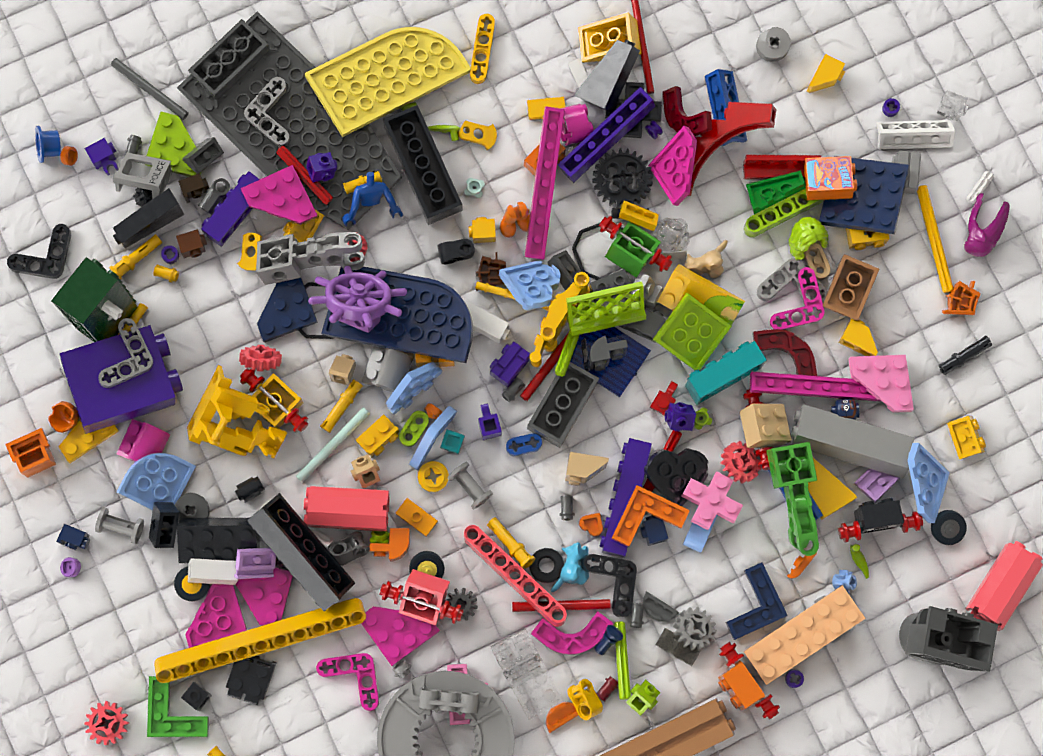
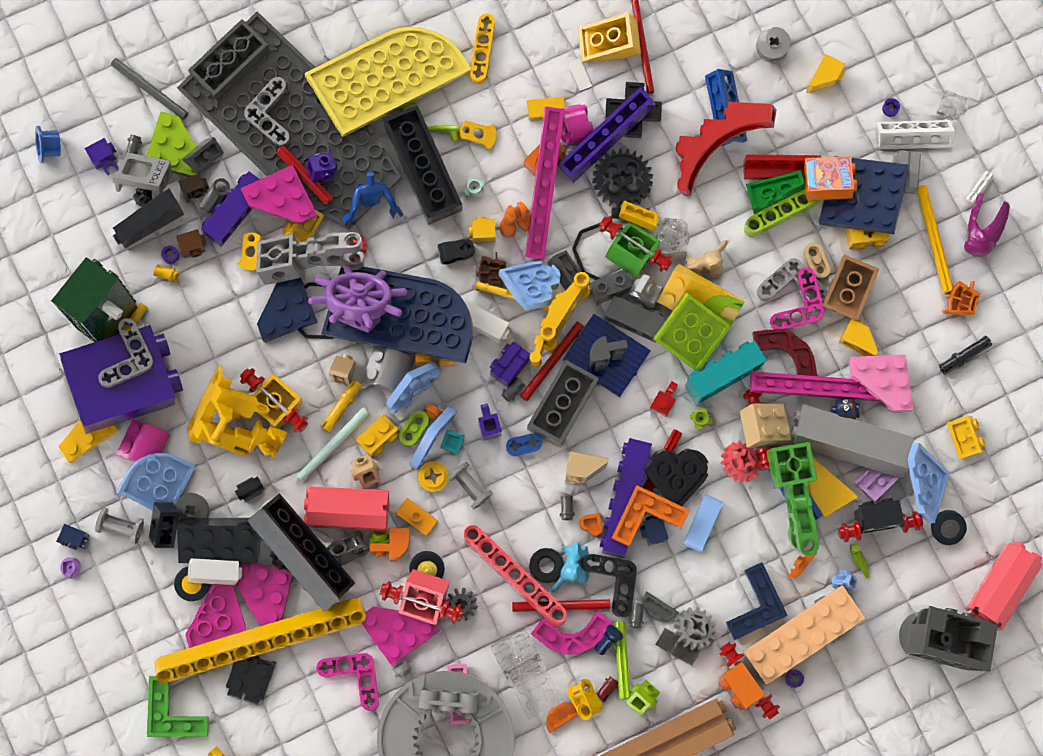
(31, 453): orange plate -> none
(45, 263): black beam -> none
(63, 417): orange hair -> none
(69, 155): orange tile -> none
(103, 714): coral gear -> none
(128, 262): yellow pin -> none
(196, 696): black brick -> none
(255, 563): lavender plate -> none
(260, 358): coral gear -> none
(351, 185): yellow pin -> none
(515, 549): yellow pin -> none
(567, 352): lime axle -> none
(585, 355): sticker -> none
(607, 316): lime fence -> none
(609, 76): slope -> none
(653, 129): dark purple bush -> none
(675, 165): dark pink plate -> none
(677, 117): dark red plate -> none
(680, 416): dark purple brick -> none
(712, 500): bright pink plate -> none
(804, 234): lime hair -> none

